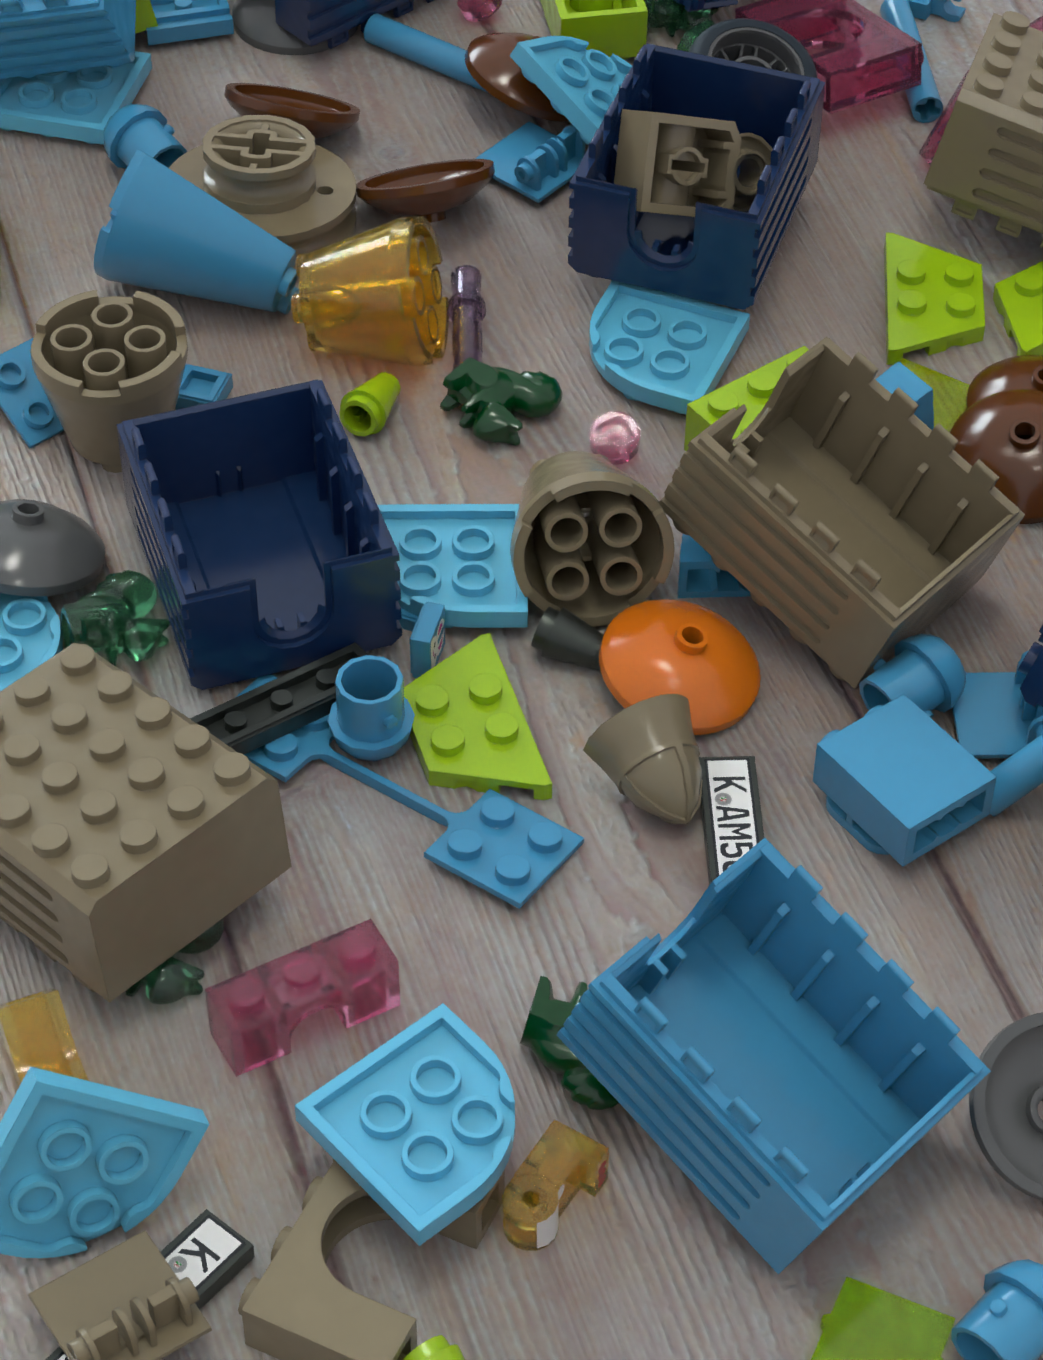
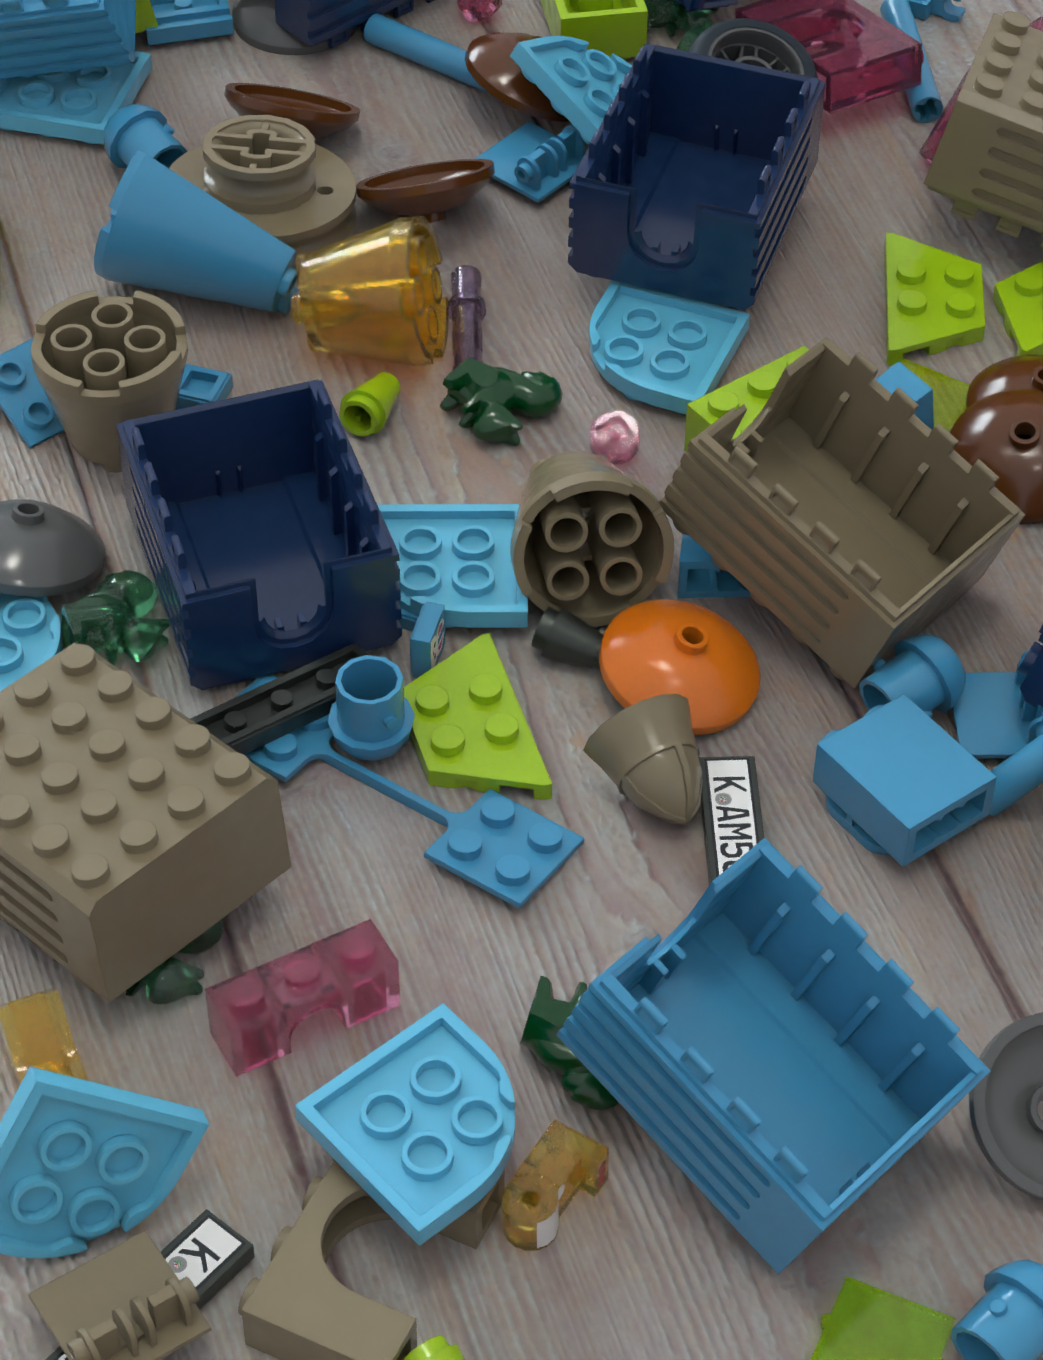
(687, 162): dark tan brick -> none

